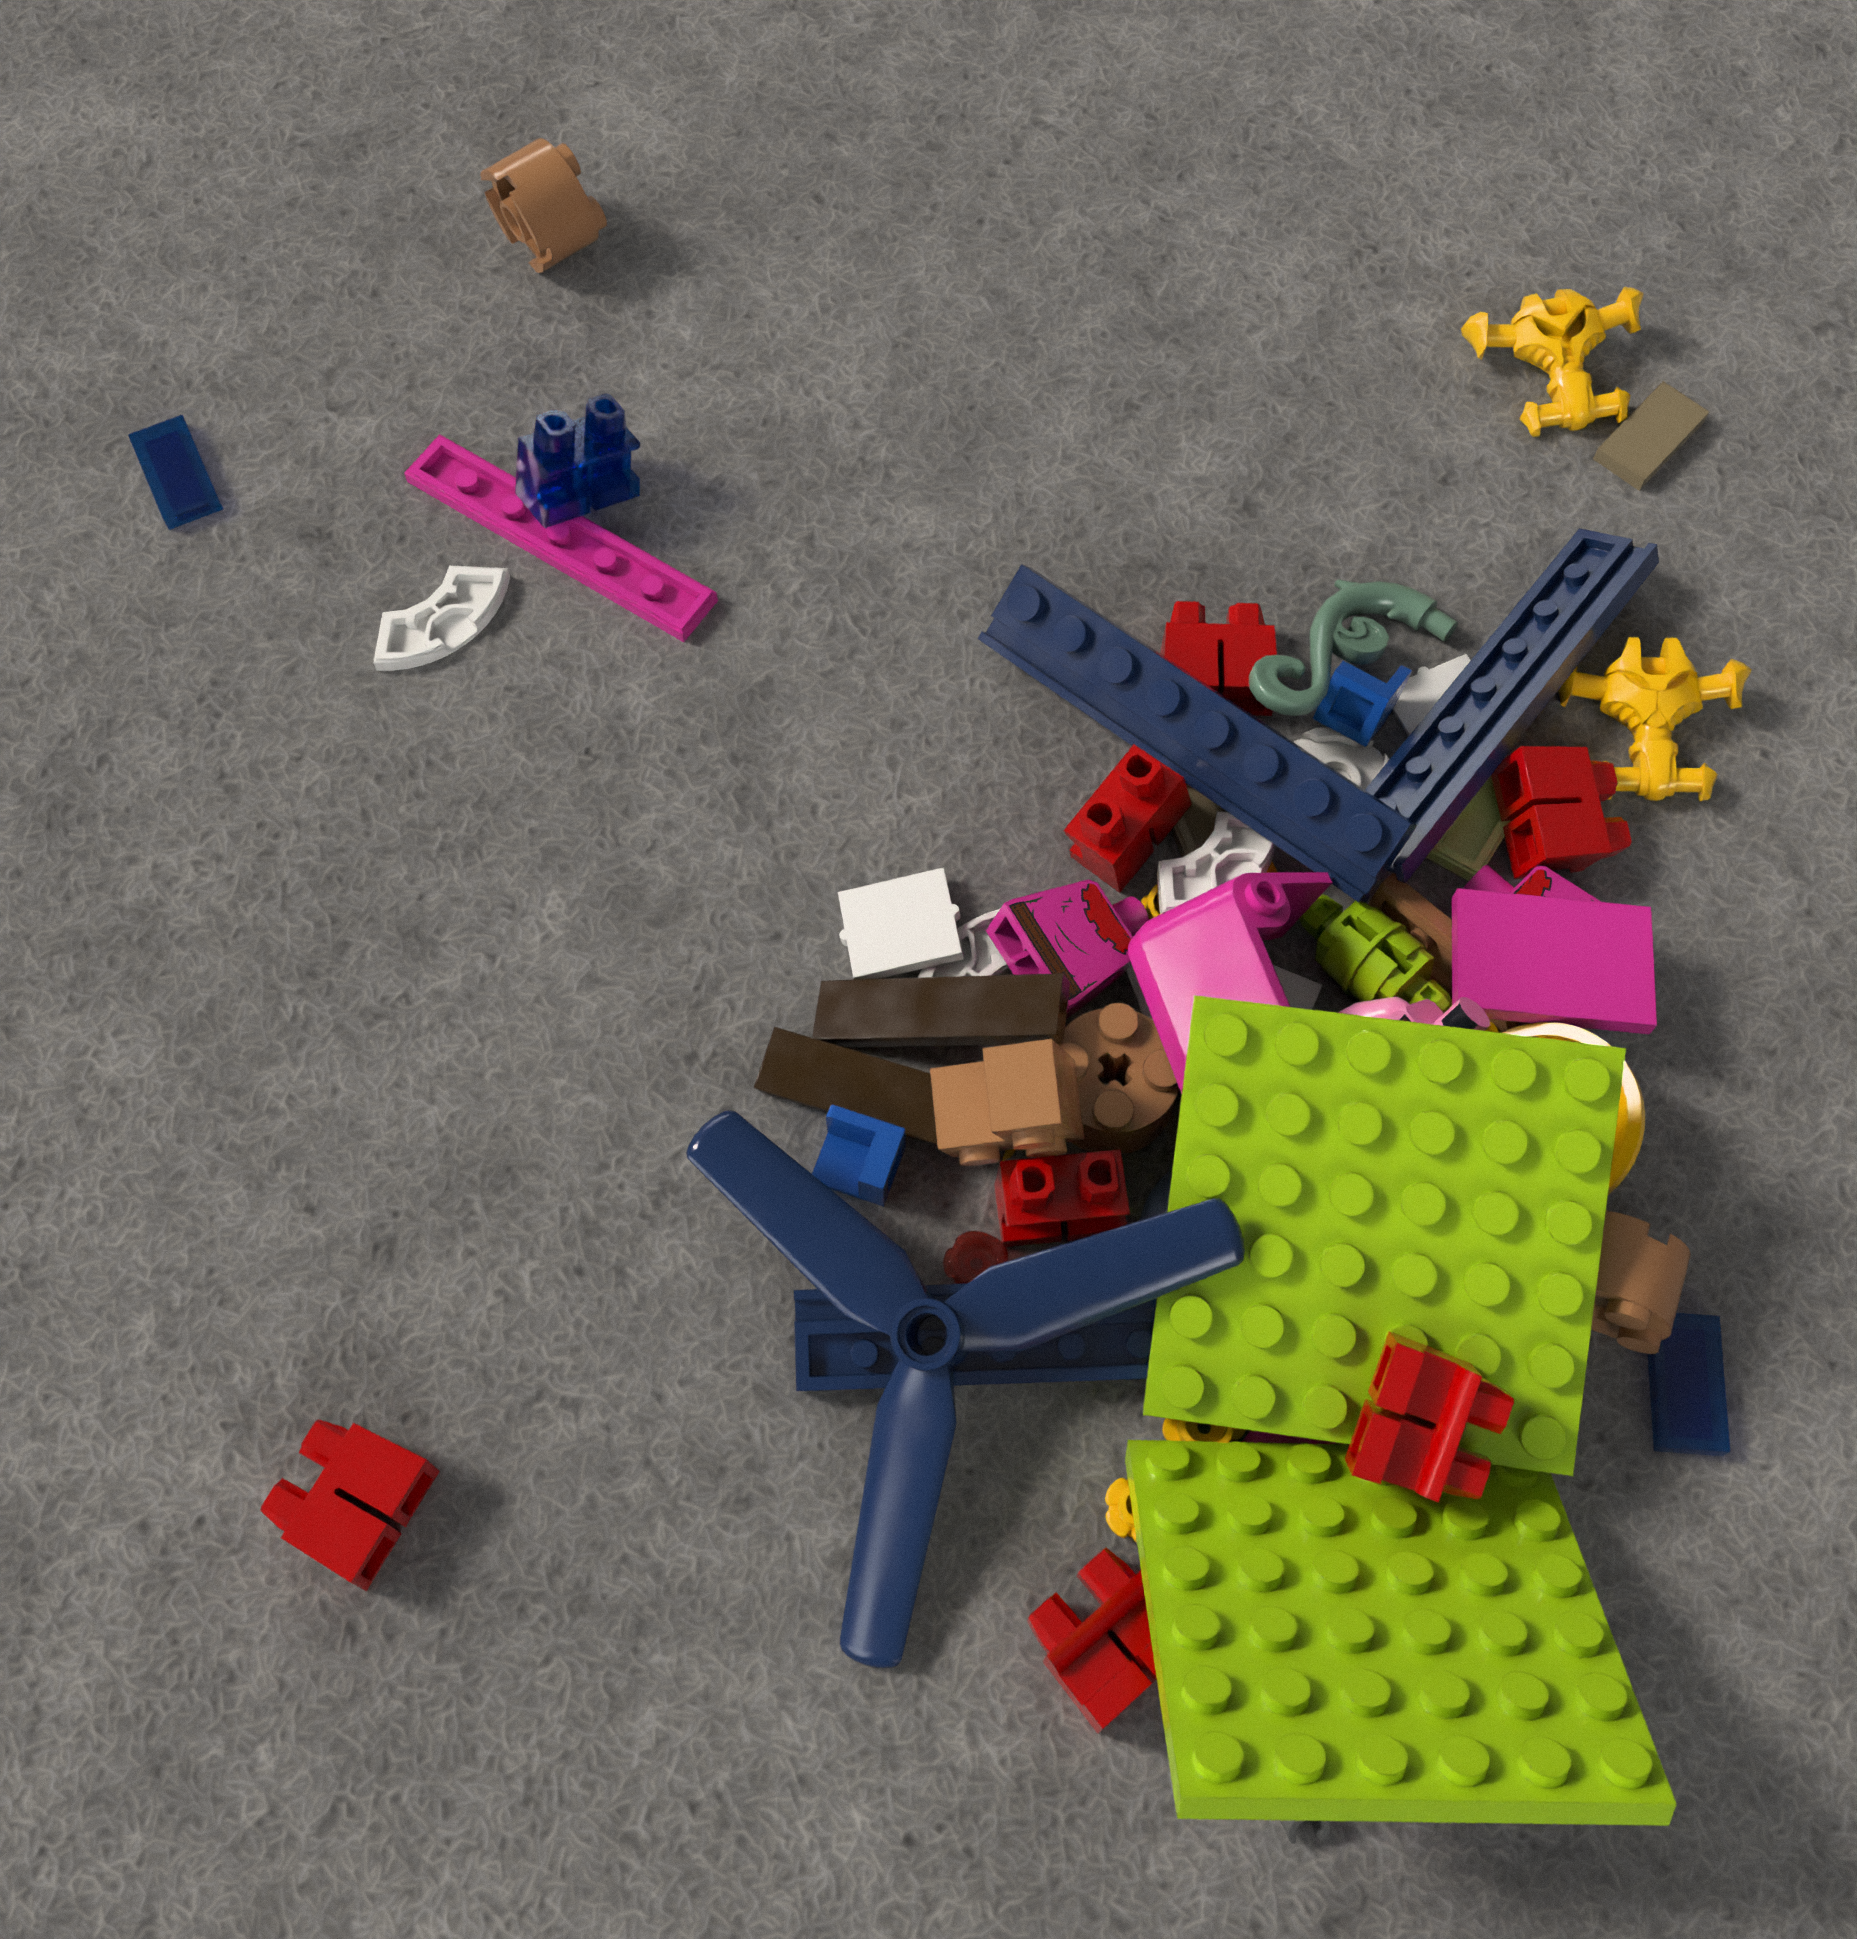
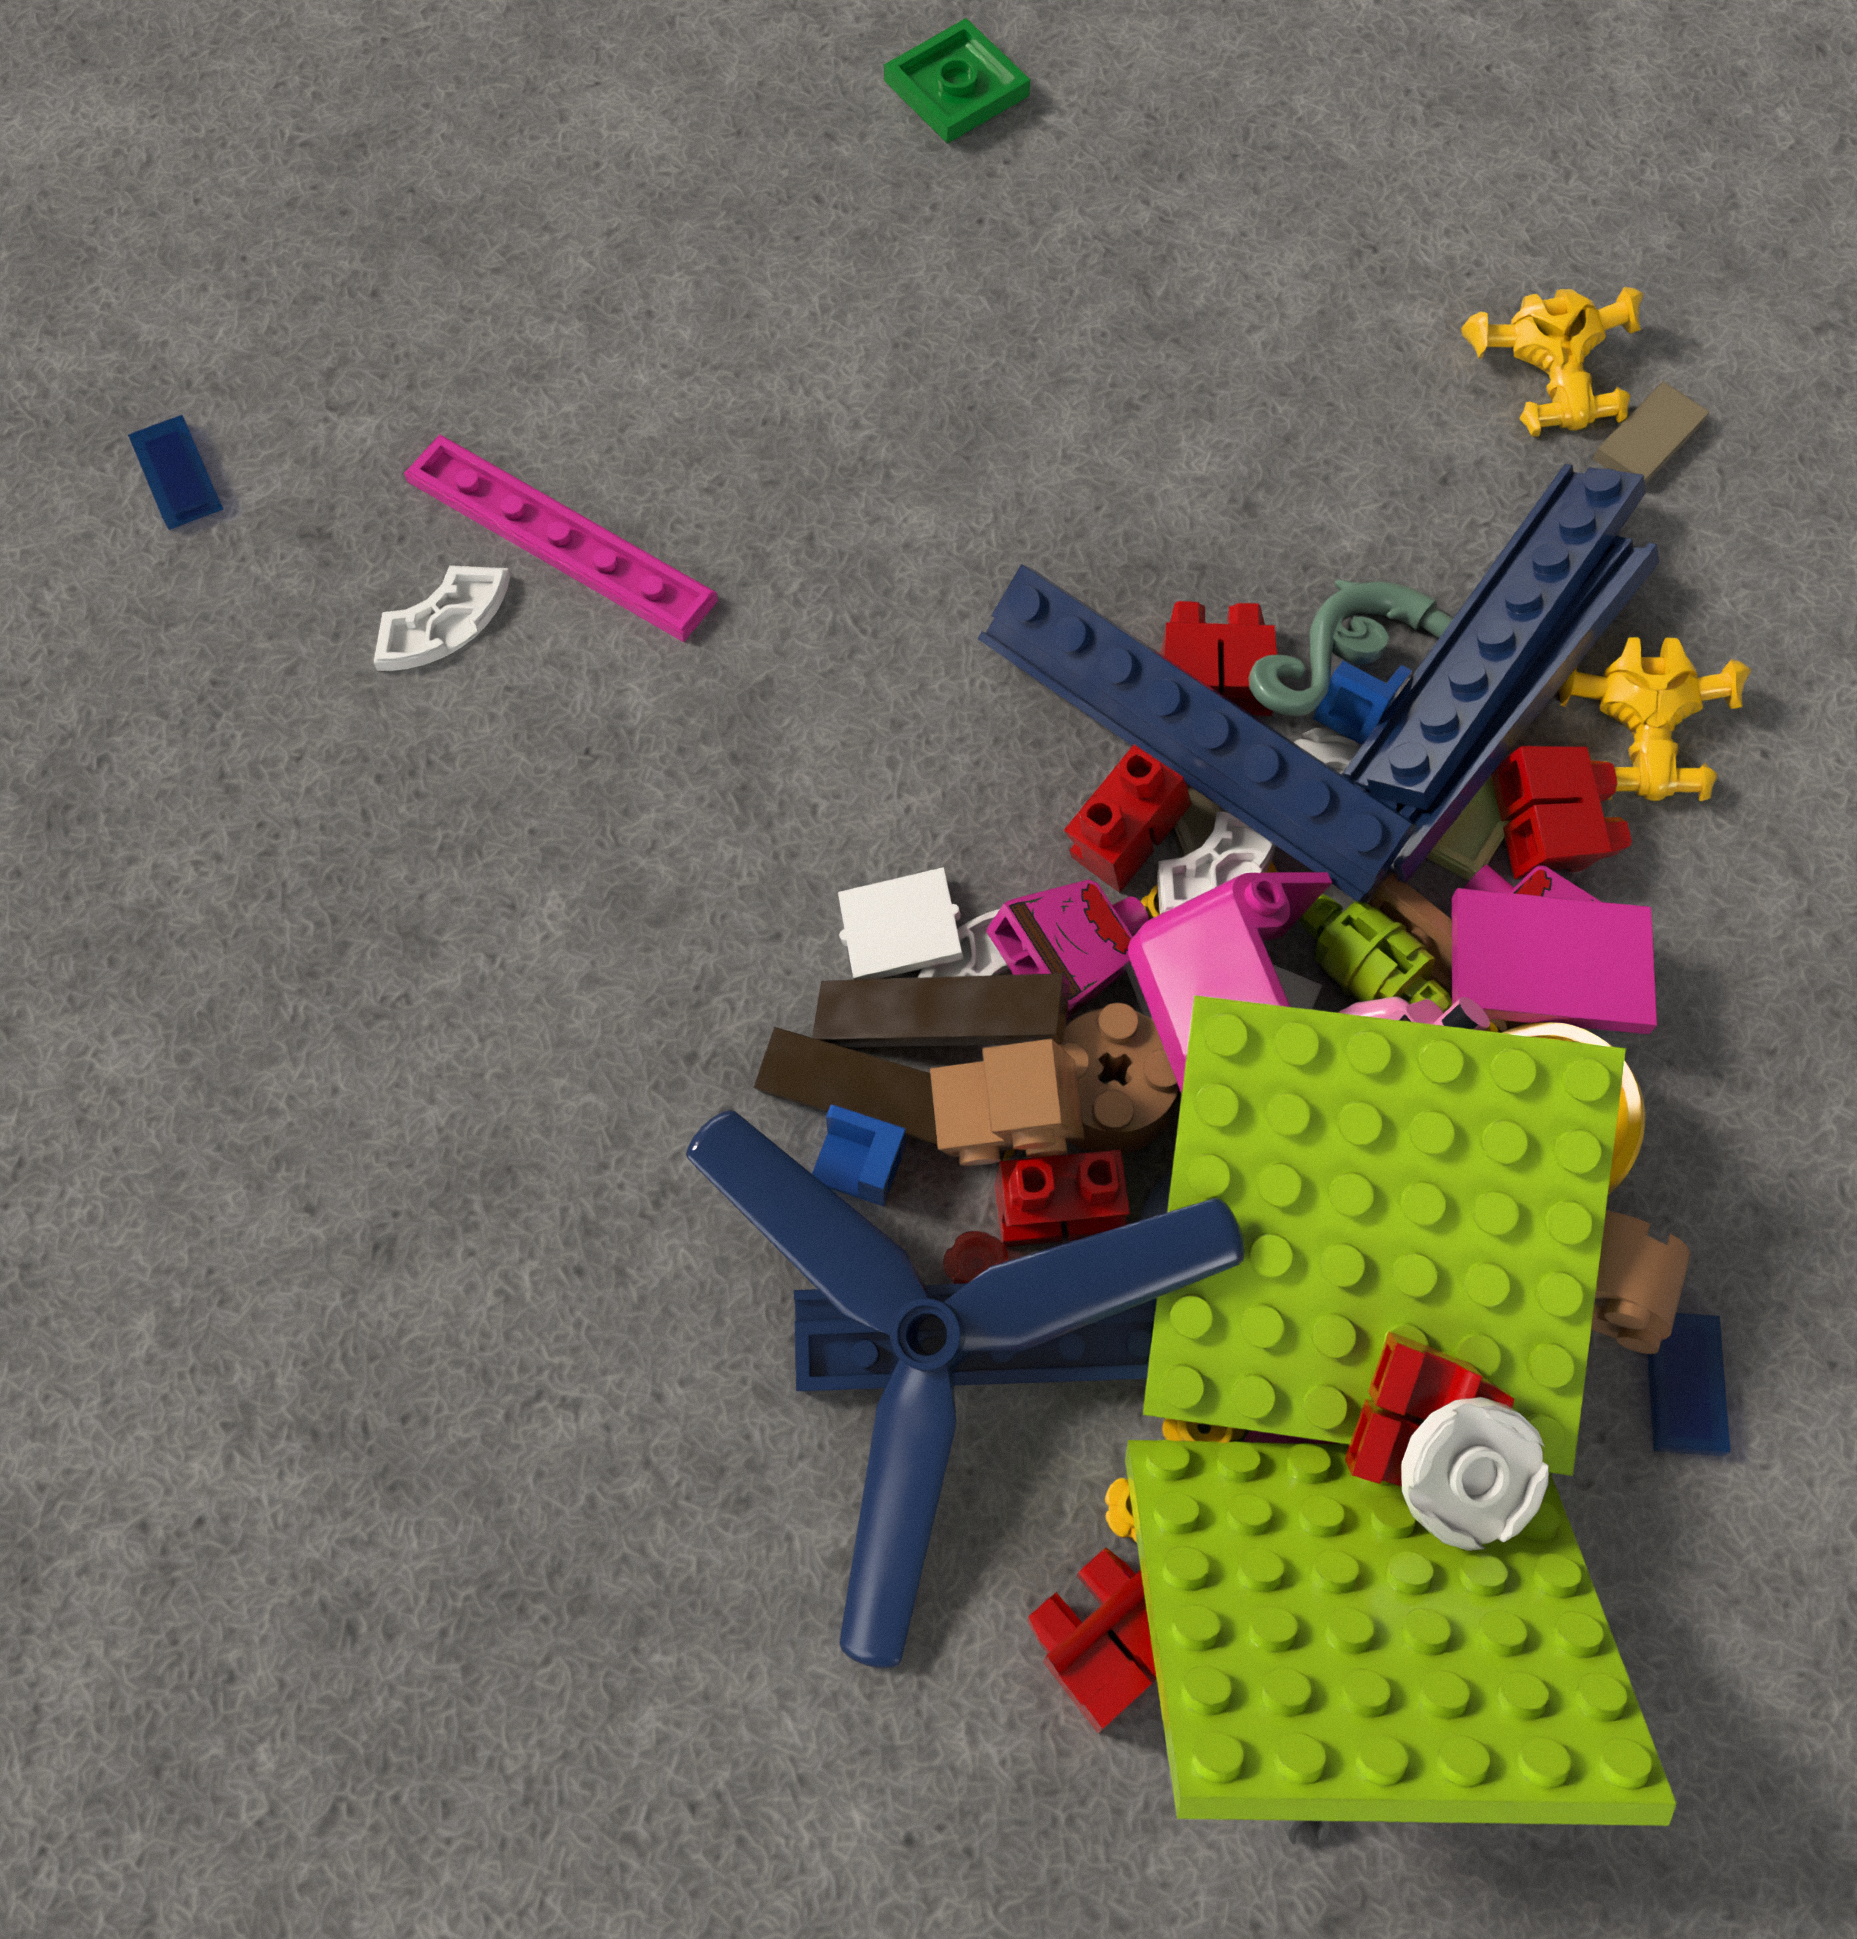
(331, 1527): red hips -> none
(543, 202): medium nougat brick -> none
(577, 462): clear blue hips -> none
(956, 80): none -> green plate
(1474, 1473): none -> white tile
(1494, 636): none -> dark blue plate

